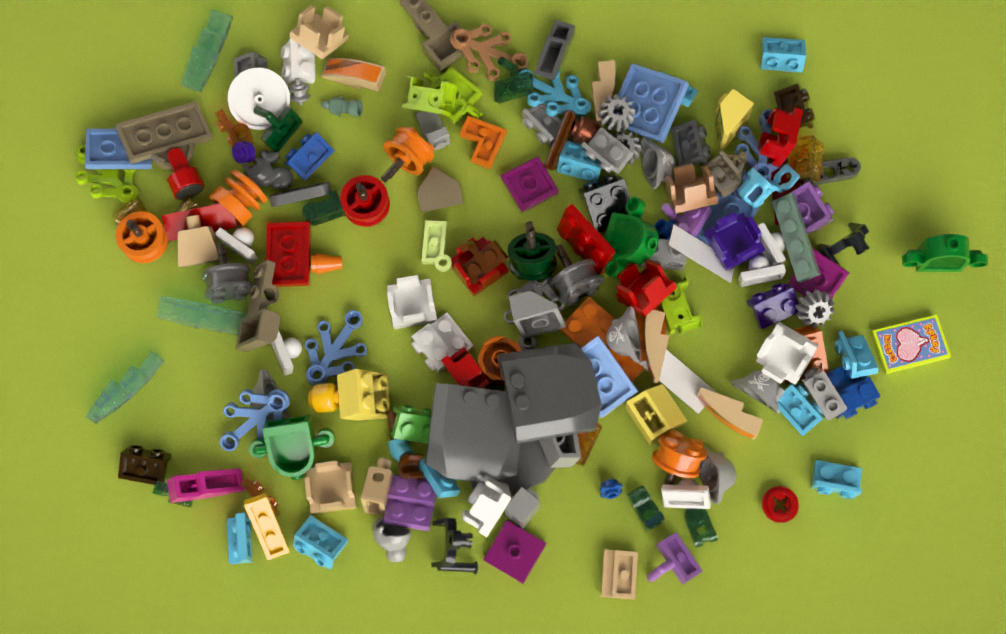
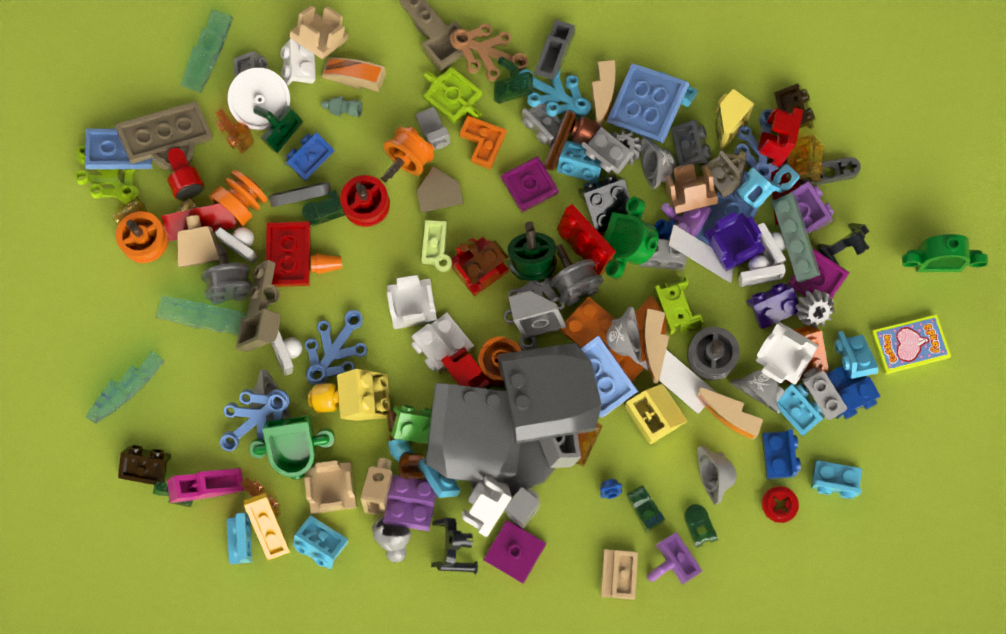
(243, 152): dark purple wheel -> none
(264, 174): dark grey animal -> none
(299, 92): light grey wheel -> none
(430, 99): lime piece -> none
(617, 105): light grey gear -> none
(643, 289): red panel -> none
(679, 456): orange wheel -> none
(686, 495): white tile -> none
(713, 353): none -> flat silver wheel
(780, 454): none -> blue bracket
(783, 54): medium azure bracket -> none

